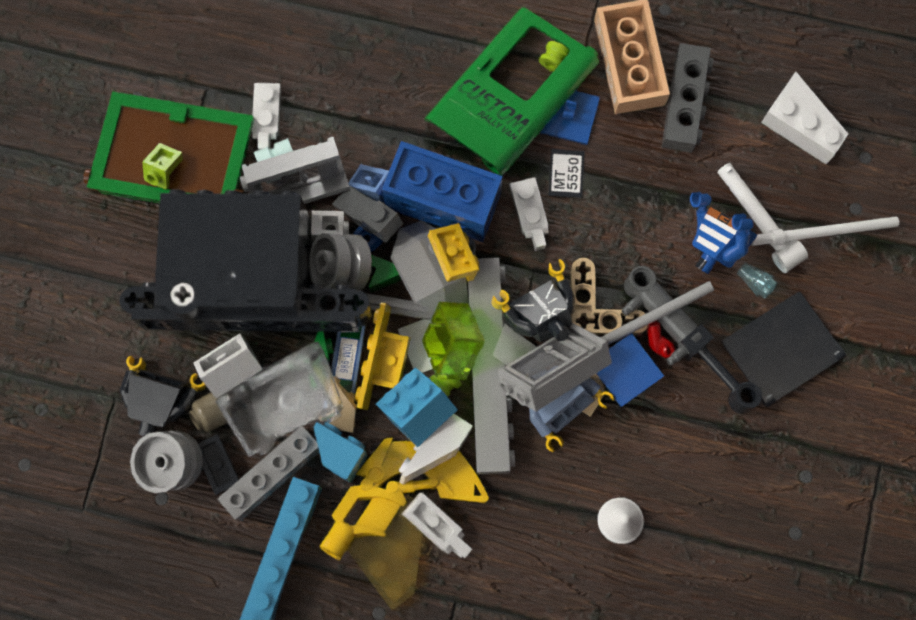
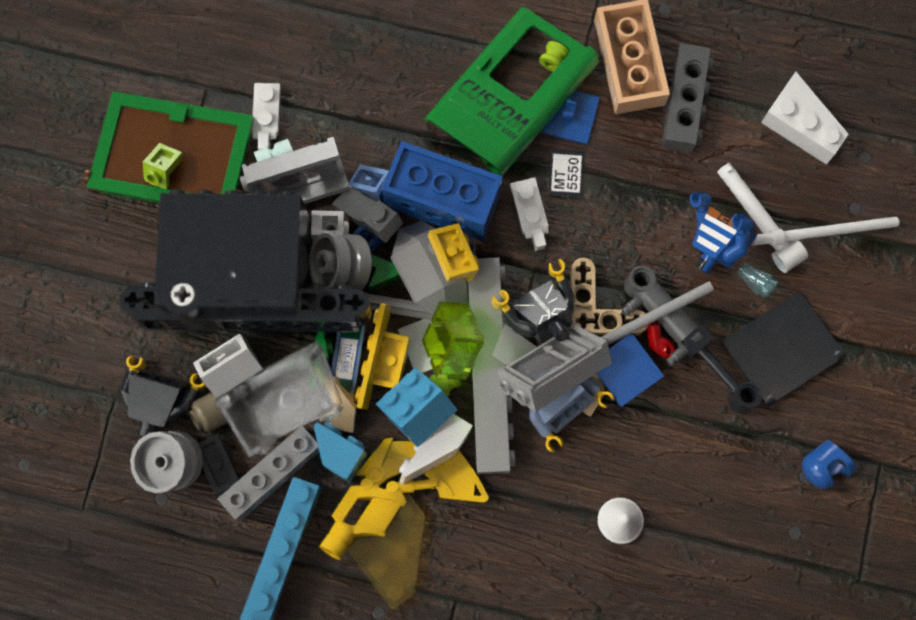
(436, 526): white hinge -> none
(822, 465): none -> blue helmet

